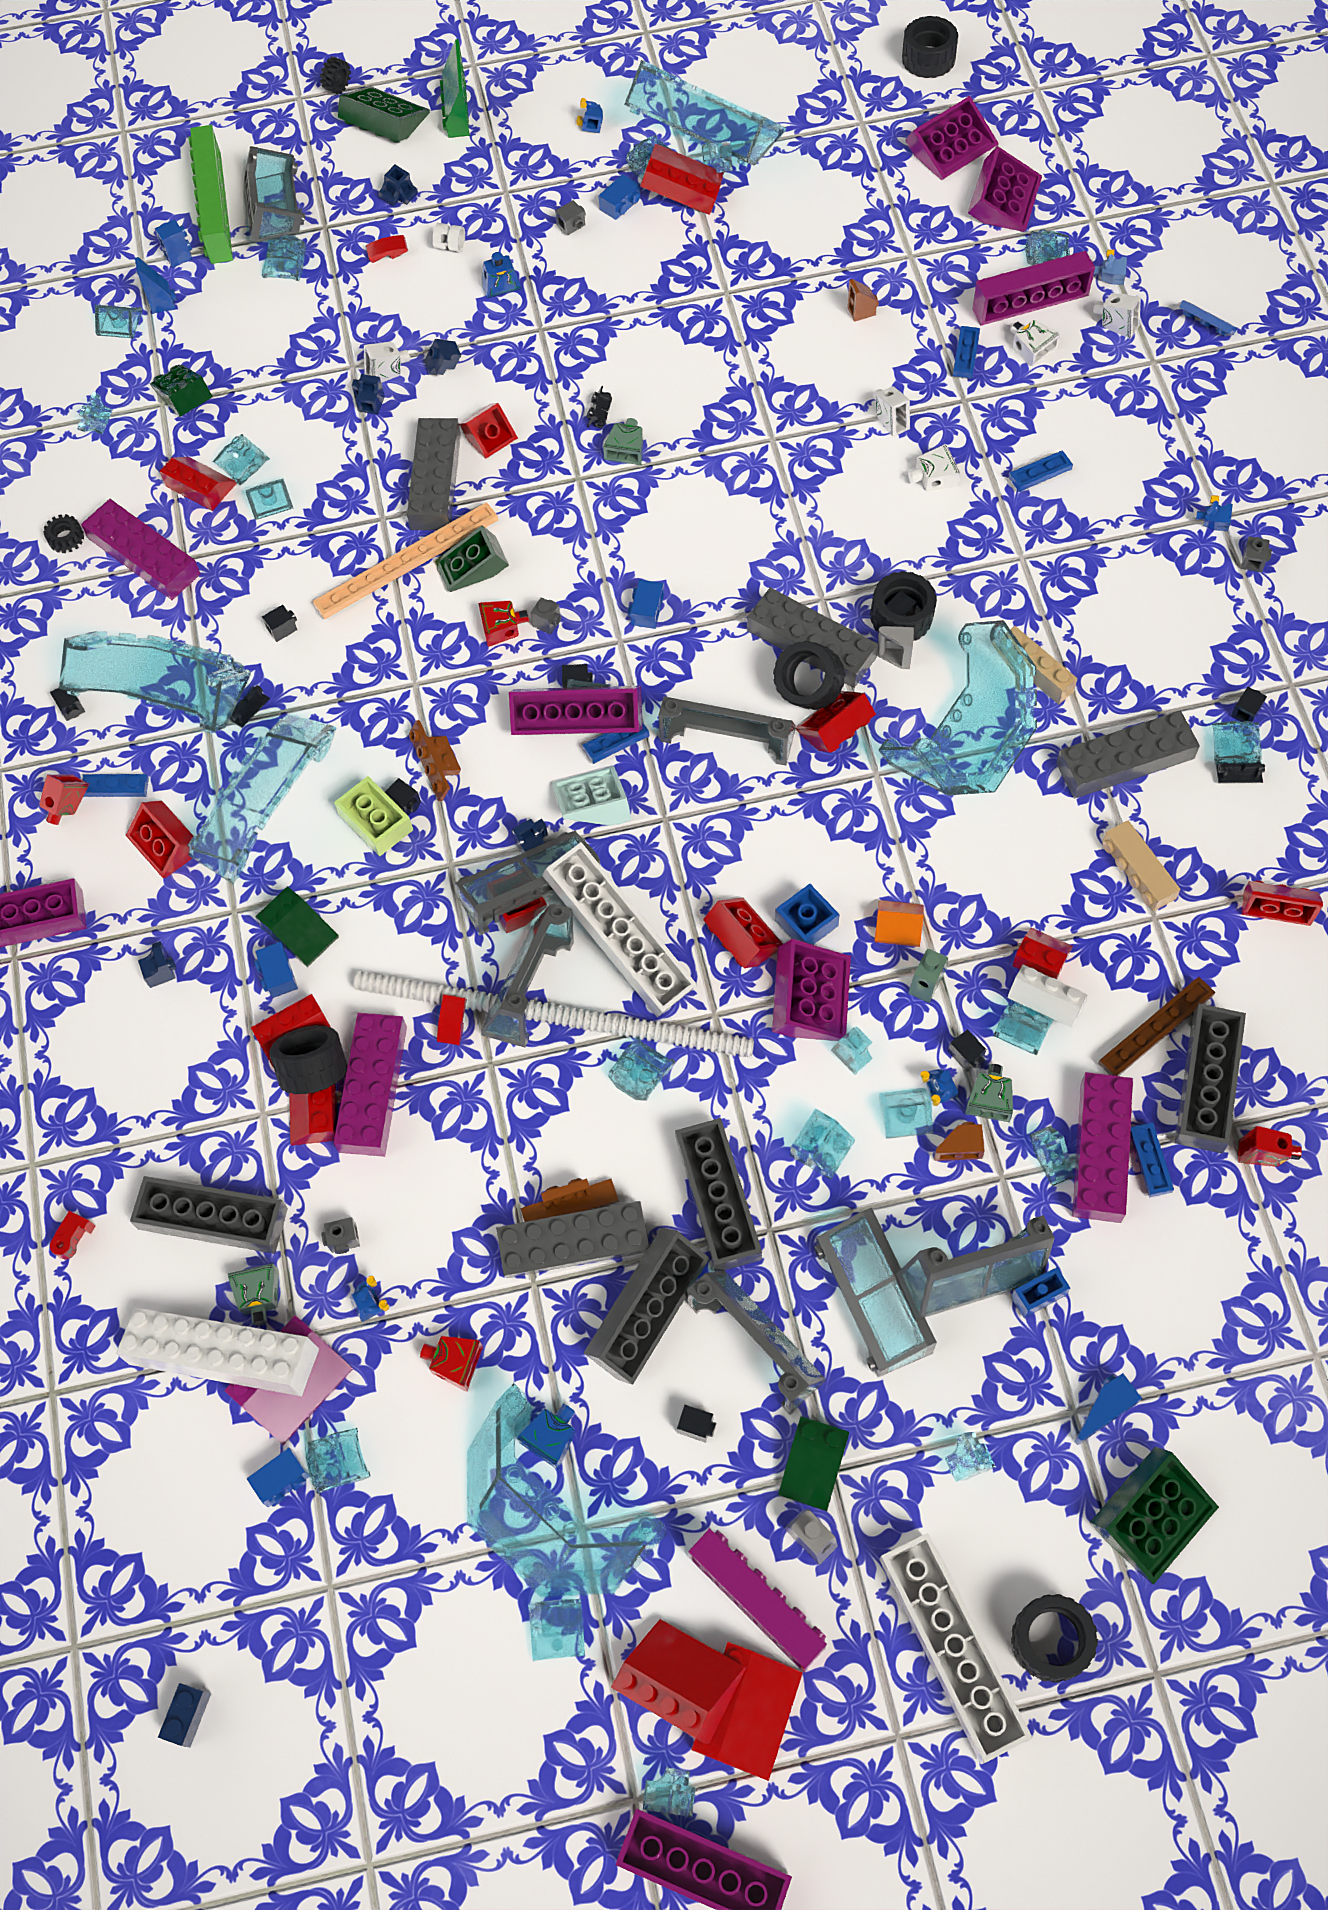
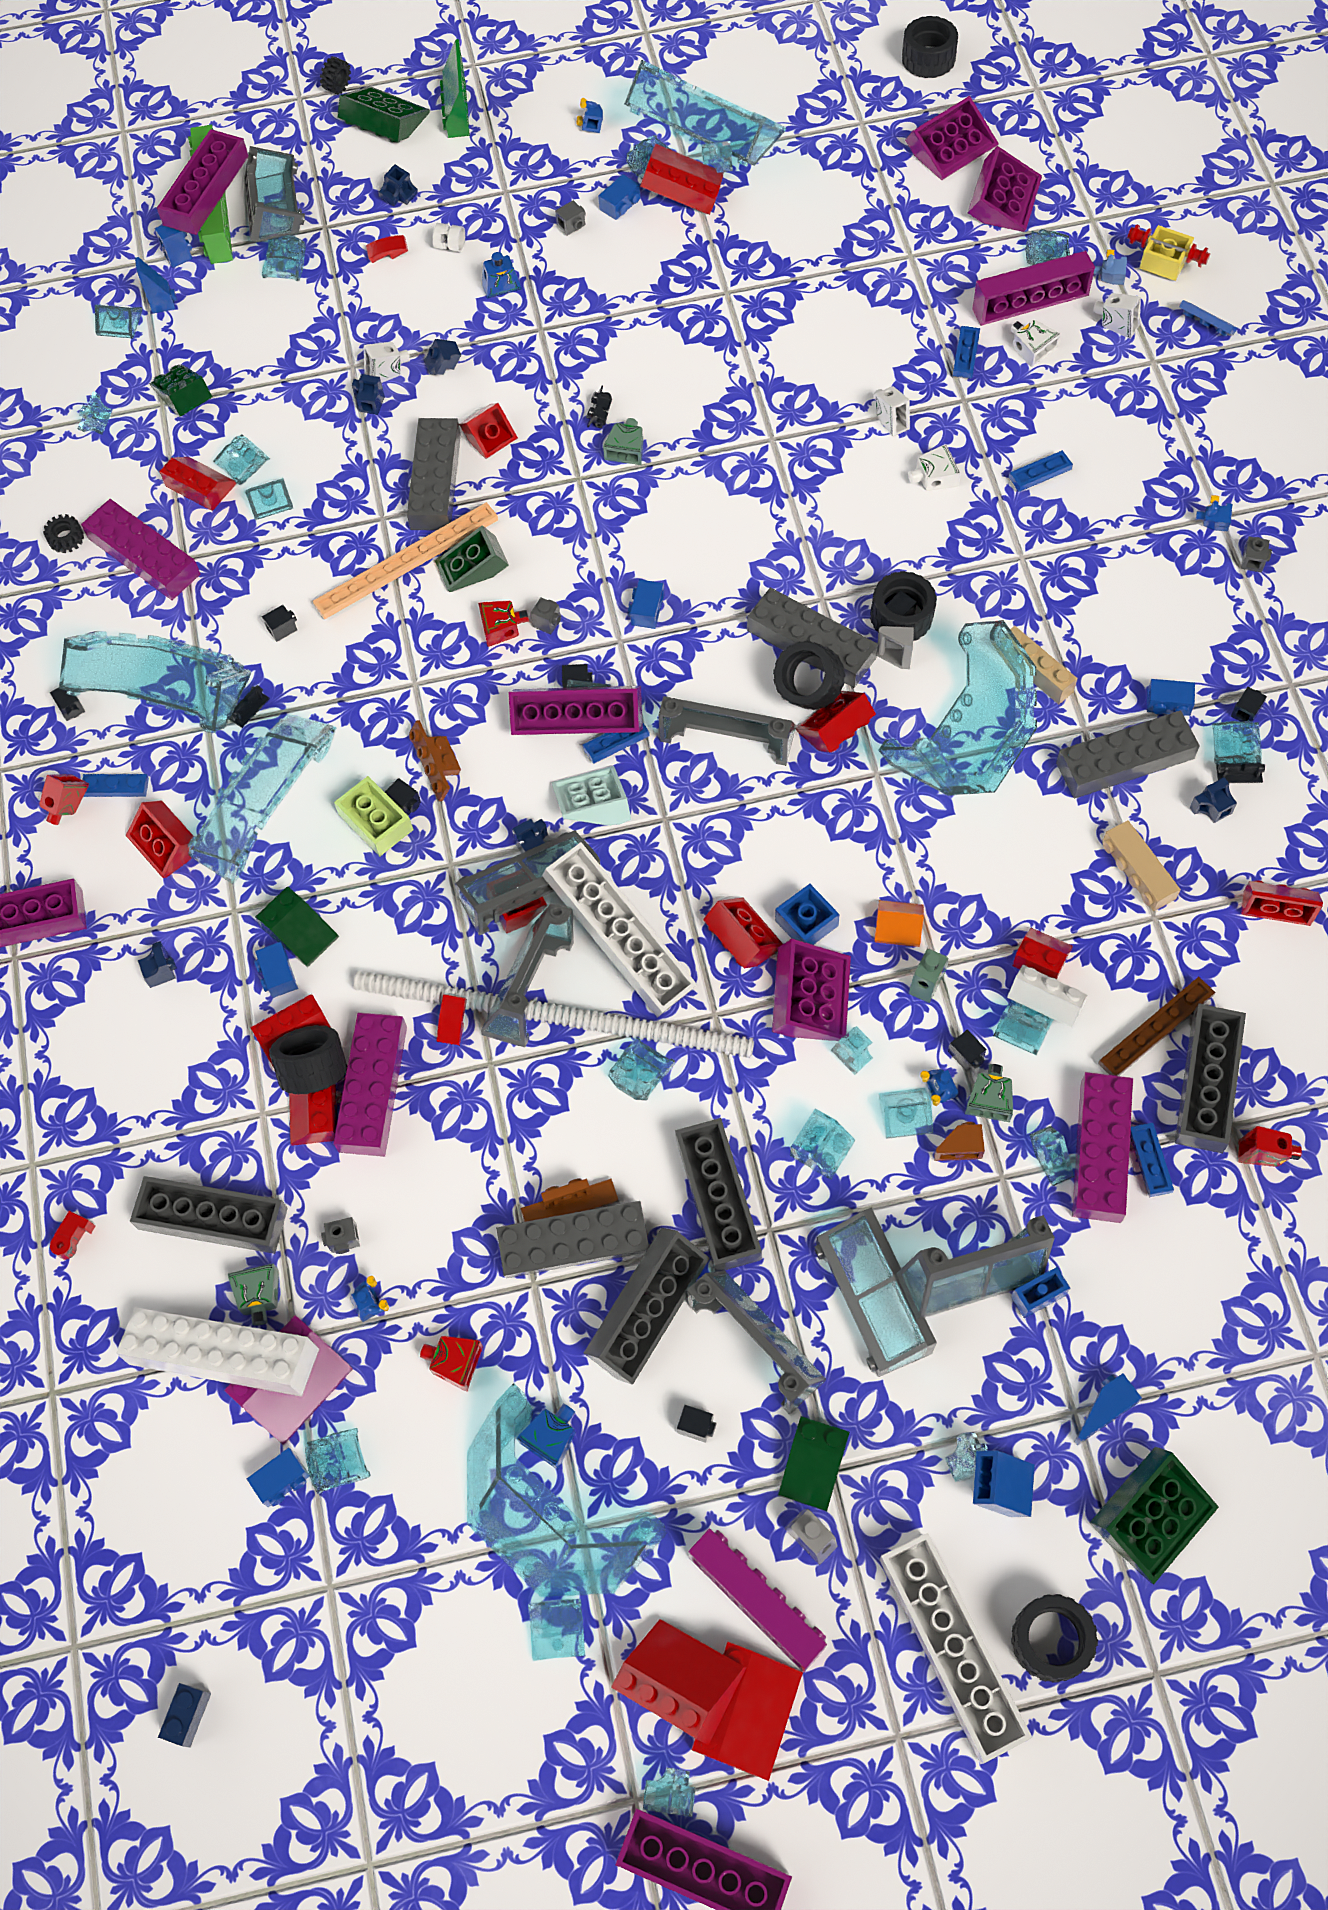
(203, 182): none -> magenta brick
(861, 301): slope -> none
(1003, 1484): none -> blue brick
(1167, 251): none -> light yellow brick
(1170, 696): none -> blue brick
(1215, 801): none -> dark blue brick

